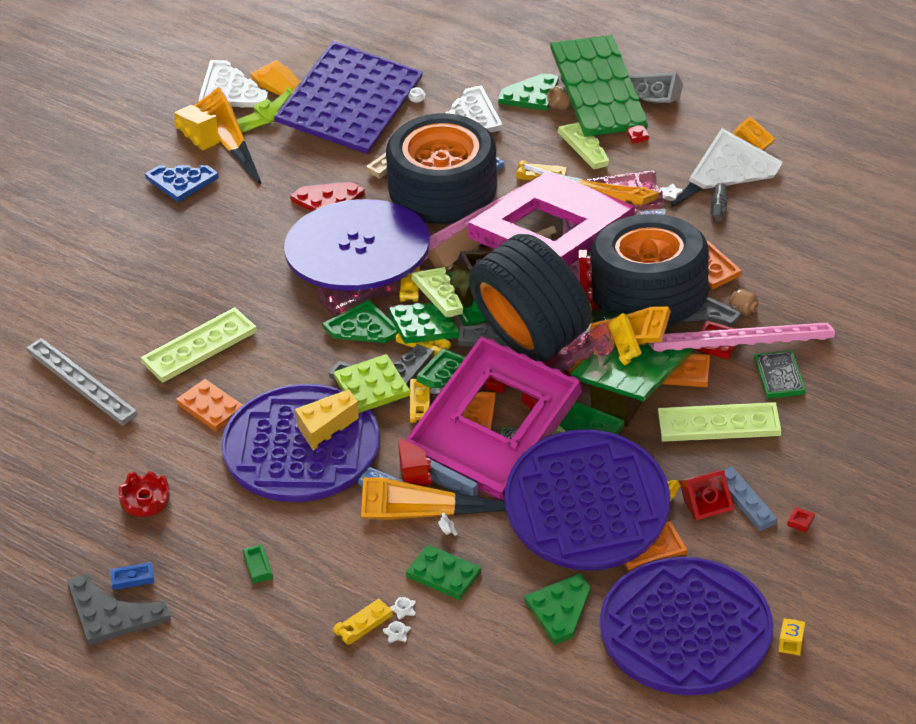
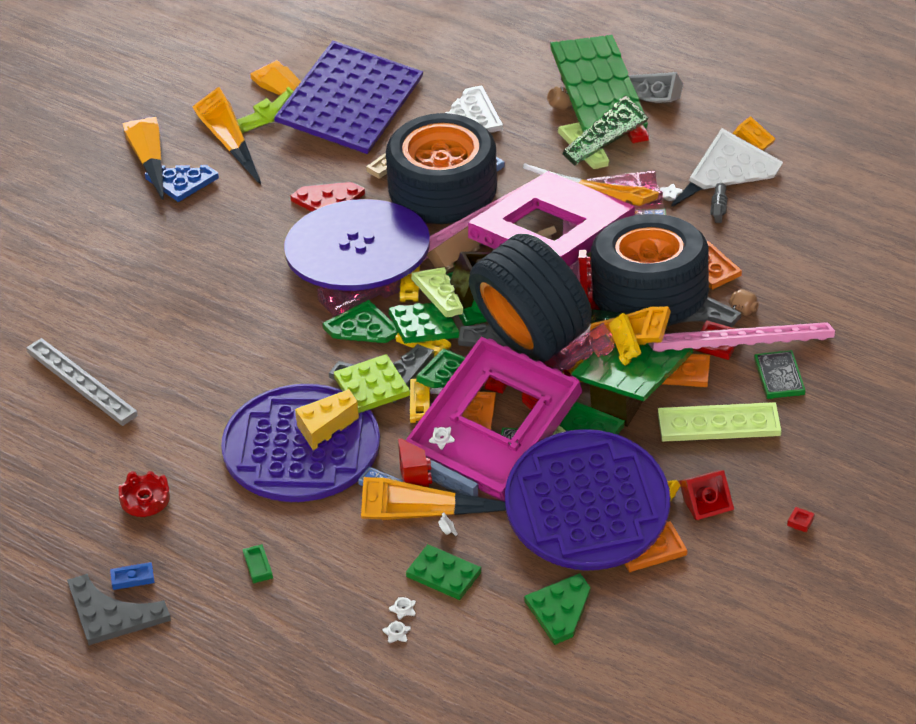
(145, 141): none -> light orange plate
(197, 126): yellow wedge -> none
(198, 344): yellowish green plate -> none
(209, 404): orange plate -> none
(237, 88): white plate -> none
(363, 621): yellow plate -> none
(416, 95): white plate -> none
(441, 431): none -> white plate
(524, 174): yellow plate -> none
(530, 92): plate -> none
(613, 125): none -> clear green wing
(686, 625): dark purple plate -> none
(749, 501): sand blue plate -> none
(791, 636): yellow brick -> none

